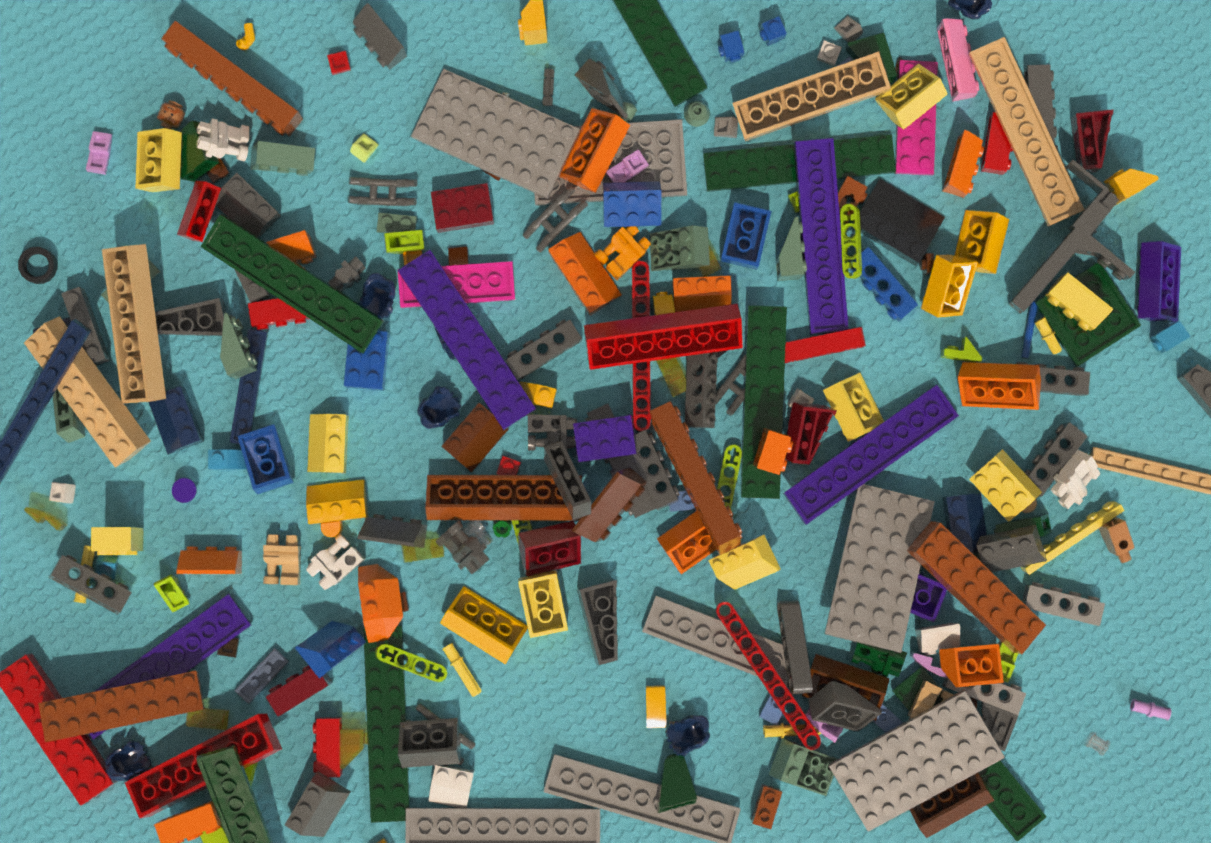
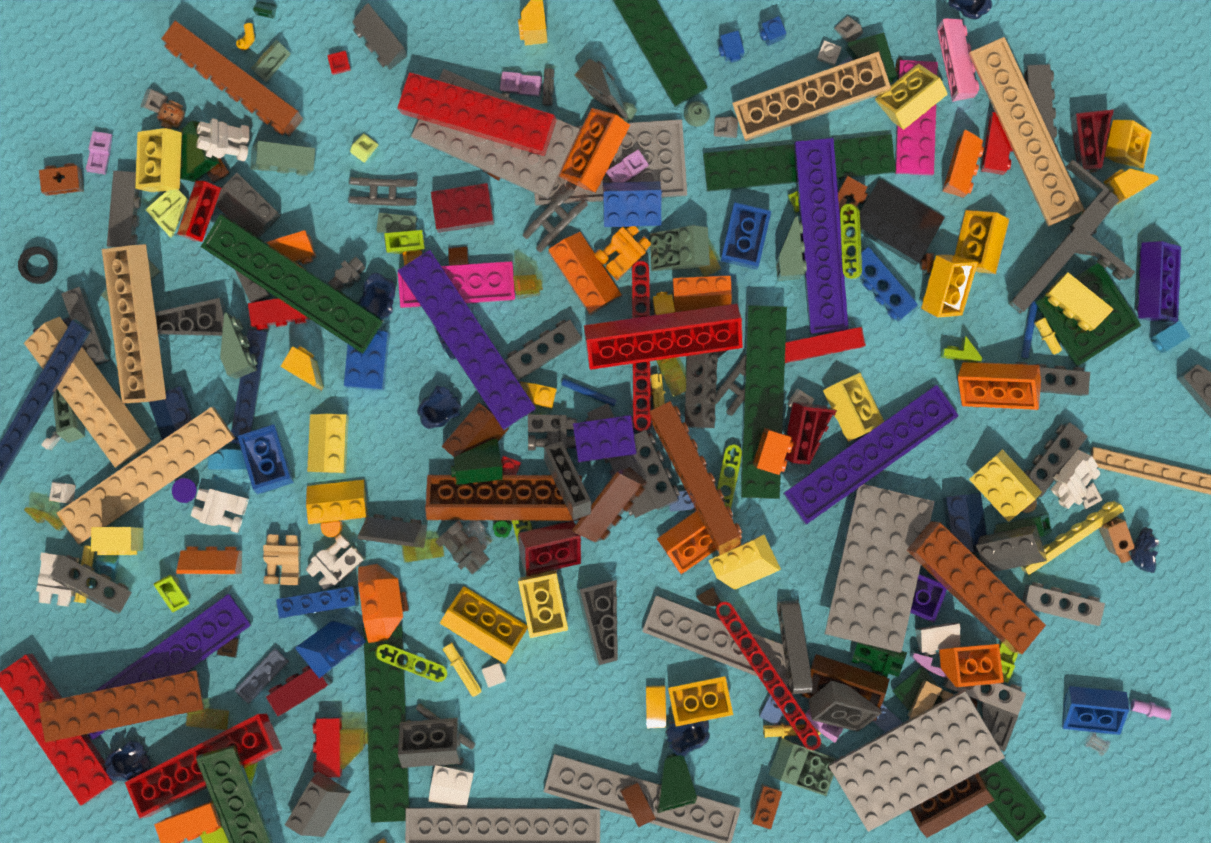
(47, 586): none -> white hips
(50, 443): none -> white tile
(71, 183): none -> dark orange brick
(123, 210): none -> dark grey brick
(146, 474): none -> tan plate
(153, 100): none -> light grey slope
(168, 210): none -> yellowish green wing
(215, 506): none -> white hips
(265, 9): none -> dark green slope
(271, 61): none -> sand green plate
(301, 364): none -> yellow slope
(317, 602): none -> blue brick
(477, 114): none -> red brick
(478, 464): none -> dark green slope
(494, 675): none -> white slope
(521, 84): none -> lavender slope
(527, 286): none -> clear yellow slope
(588, 392): none -> blue bar
(637, 804): none -> reddish brown slope
(657, 390): none -> light yellow axle
(700, 701): none -> yellow slope
(709, 597): none -> dark brown tile
(1092, 496): none -> white tile
(1095, 710): none -> blue slope
(1128, 143): none -> yellow slope
(1141, 554): none -> dark blue hair

